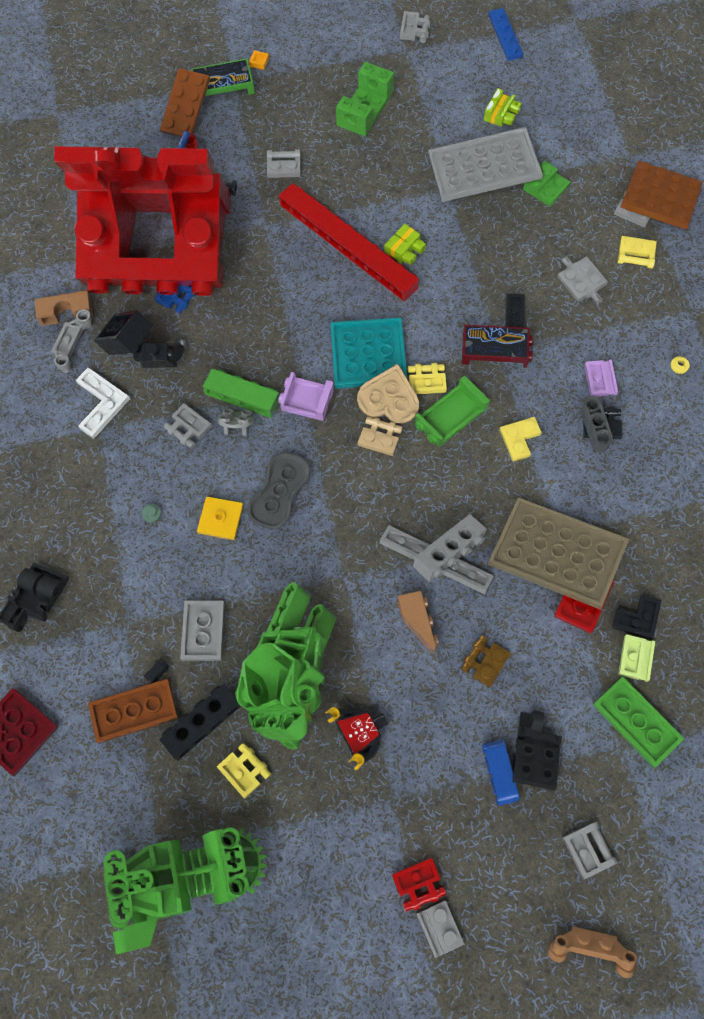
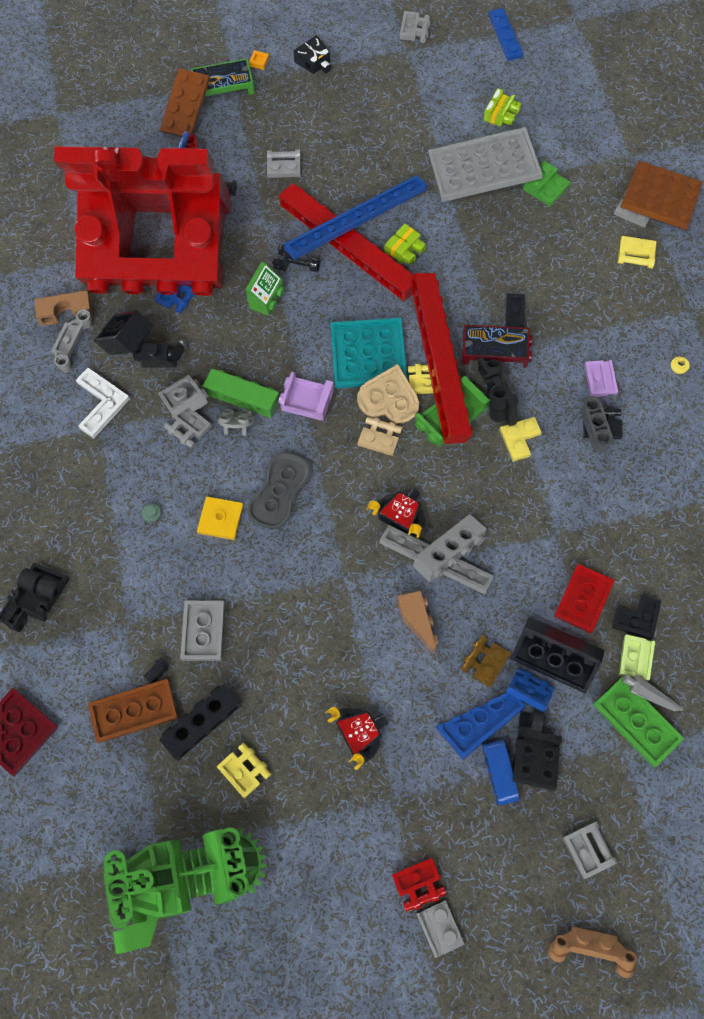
(183, 395): none -> light grey plate
(264, 289): none -> slope
(279, 264): none -> black bar
(284, 670): bright green piece -> none
(313, 56): none -> black torso
(354, 217): none -> blue plate
(374, 89): bright green plate -> none
(400, 511): none -> torso
(440, 359): none -> red brick
(475, 727): none -> blue wing
(502, 402): none -> black plate
(530, 689): none -> blue plate
(557, 655): none -> black slope
(559, 553): dark tan plate -> none
(582, 279): light grey plate -> none
(645, 690): none -> light grey bar

